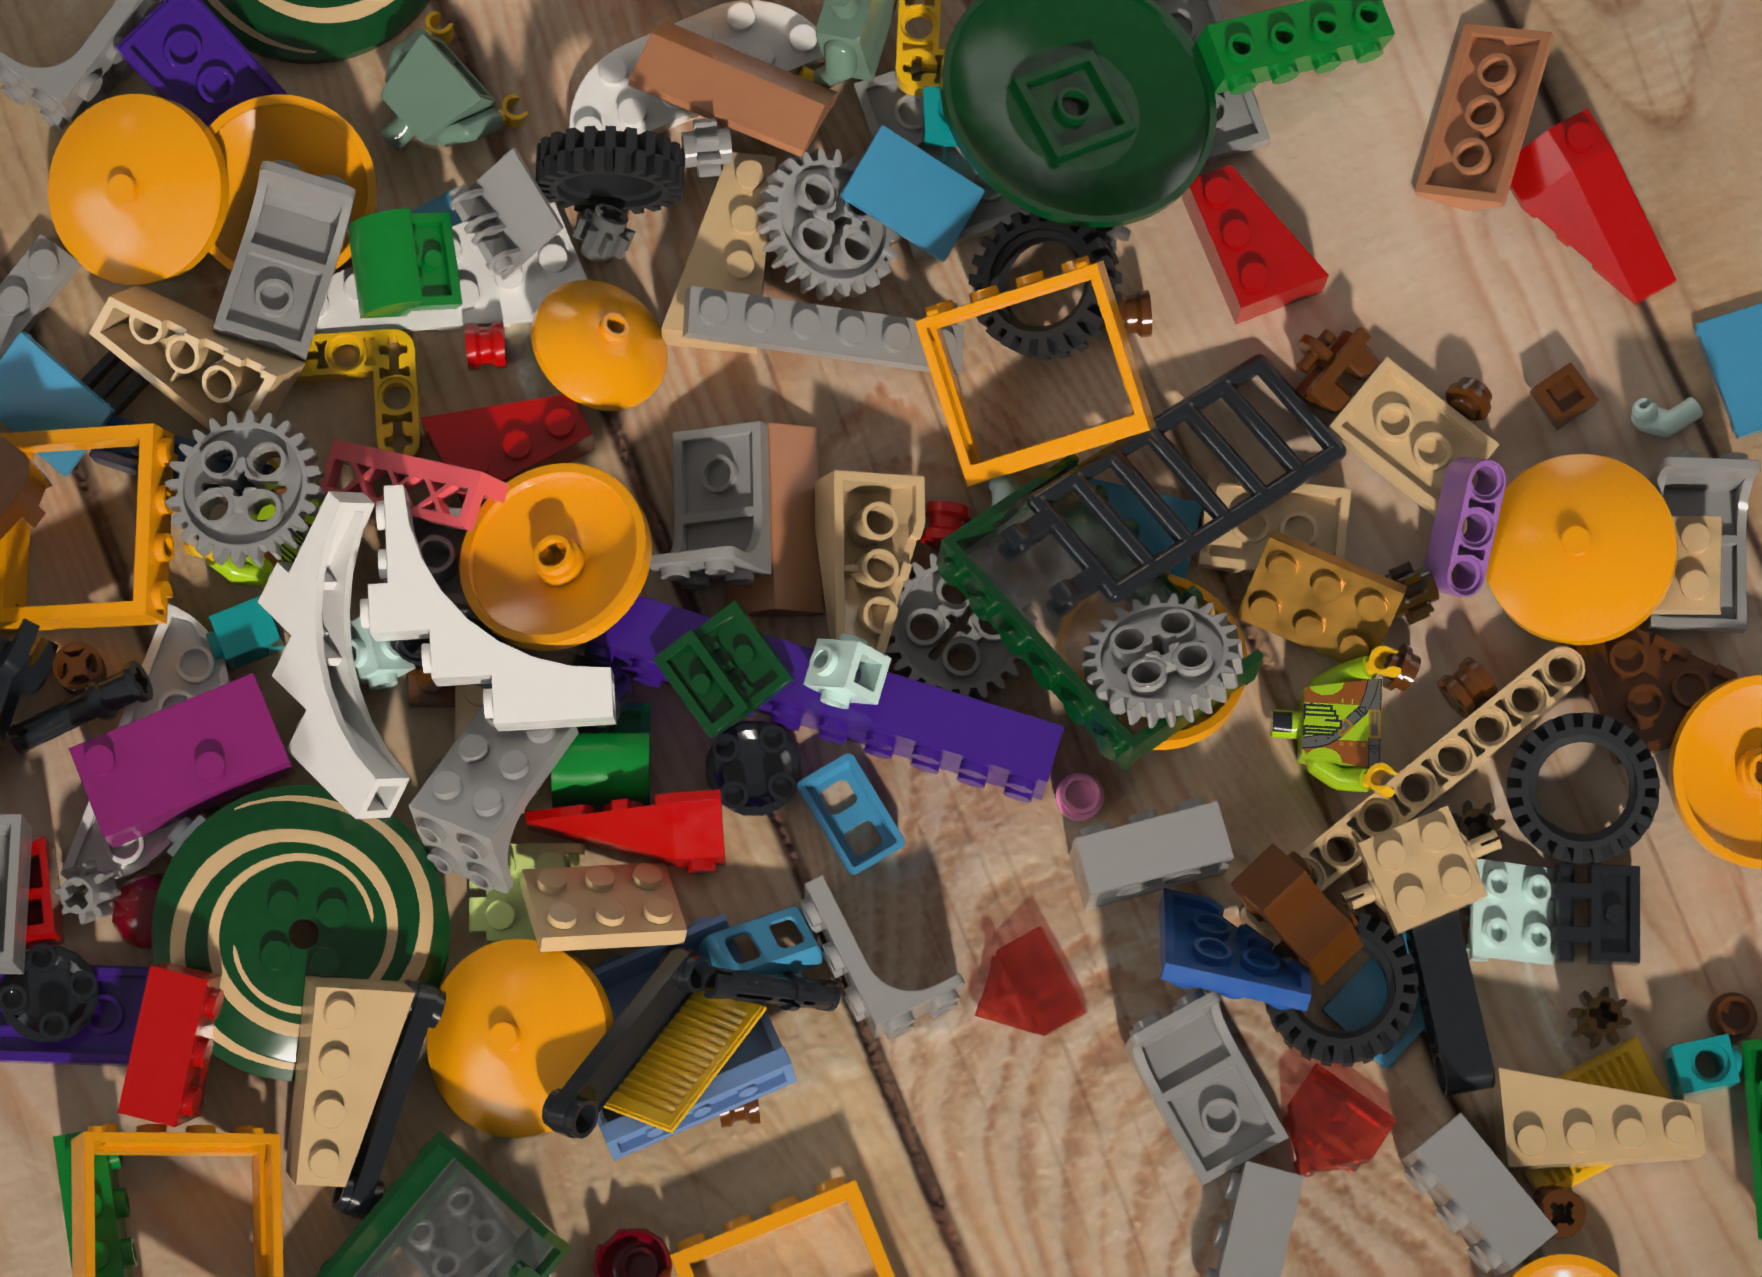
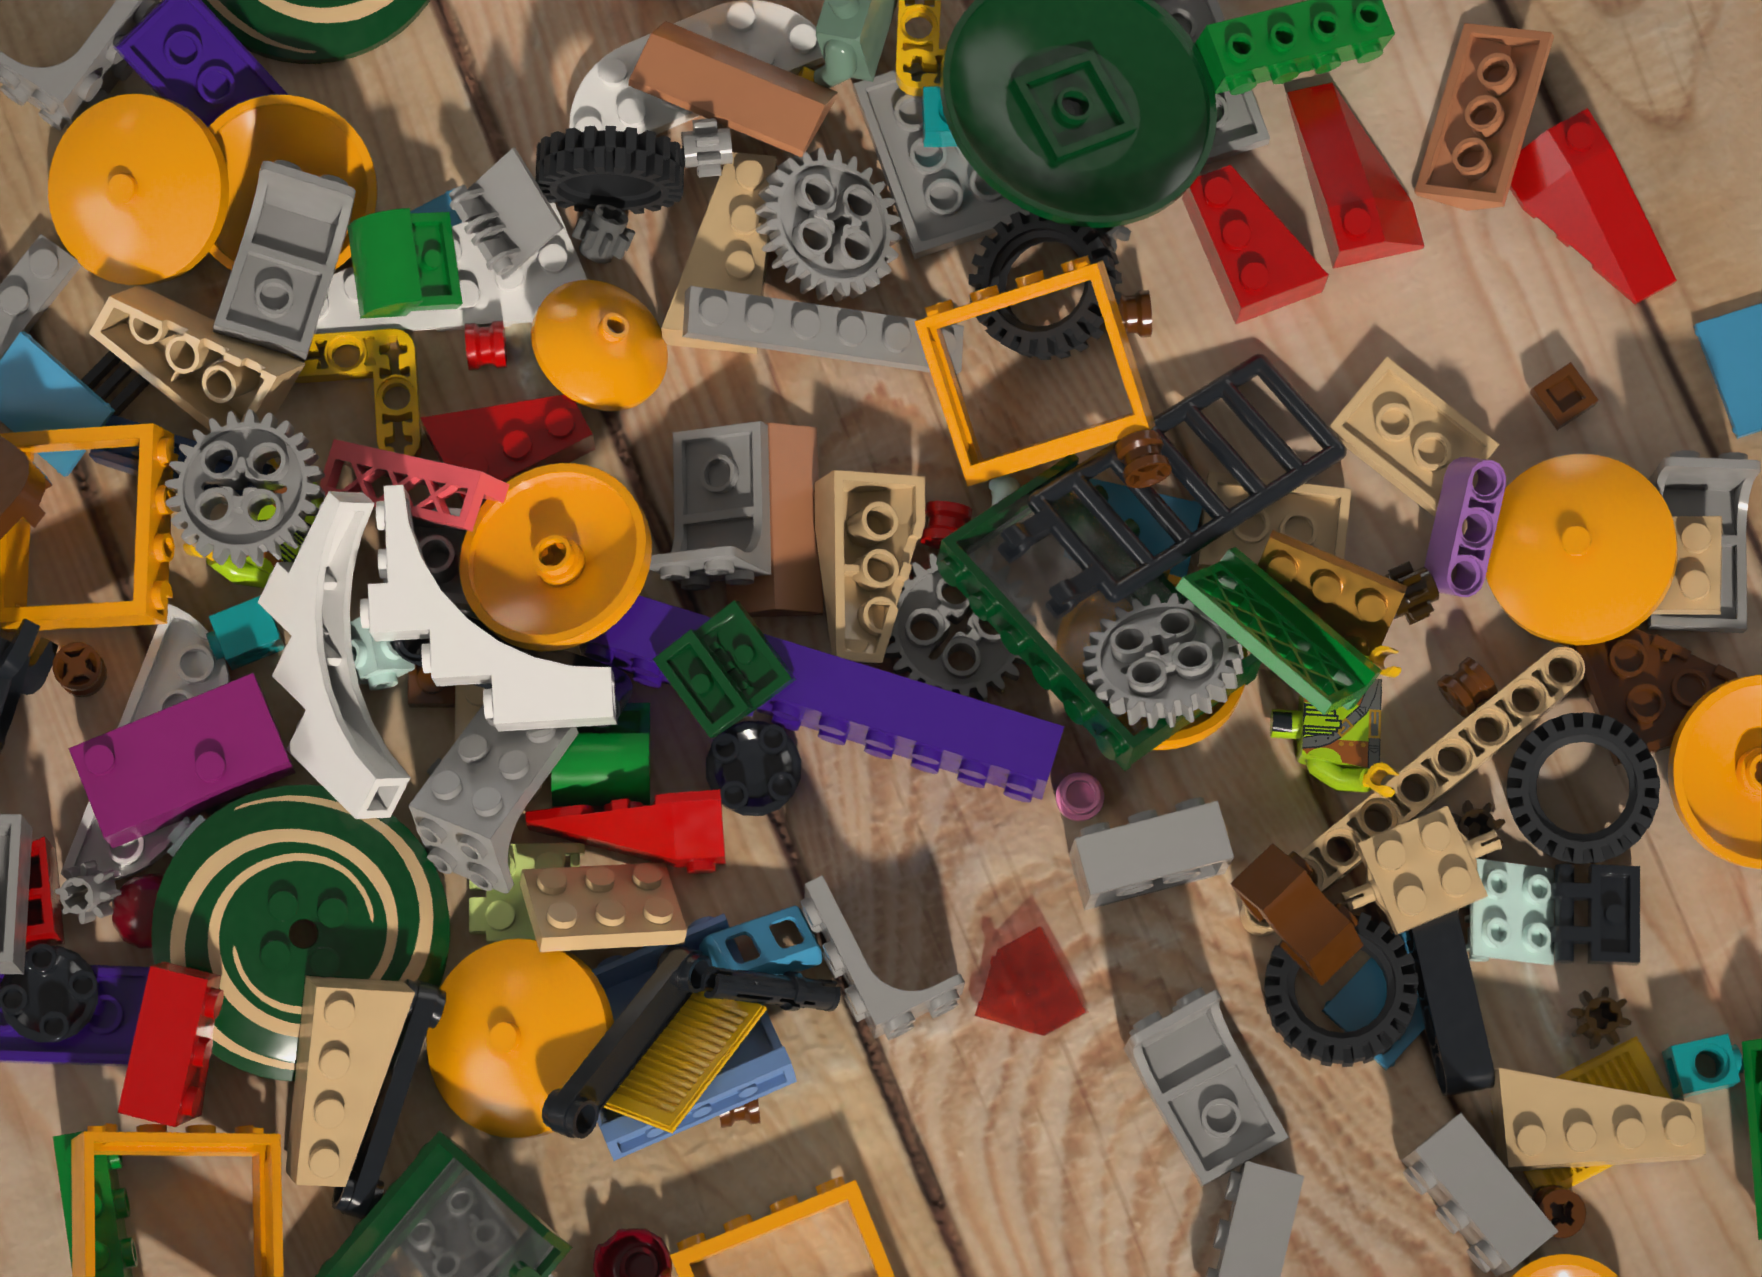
(99, 700): black pin -> none
(438, 94): sand green torso -> none
(847, 671): light aqua brick -> none
(866, 809): dark azure piece -> none
(912, 193): dark azure piece -> none
(1143, 459): none -> reddish brown wheel
(1215, 955): blue plate -> none
(1280, 632): none -> green fence
(1333, 1125): clear red slope -> none
(1345, 353): reddish brown hips -> none
(1353, 188): none -> red wedge
(1409, 667): reddish brown plate -> none
(1470, 398): reddish brown plate -> none
(1662, 422): light aqua arm -> none
(1732, 1015): reddish brown plate -> none

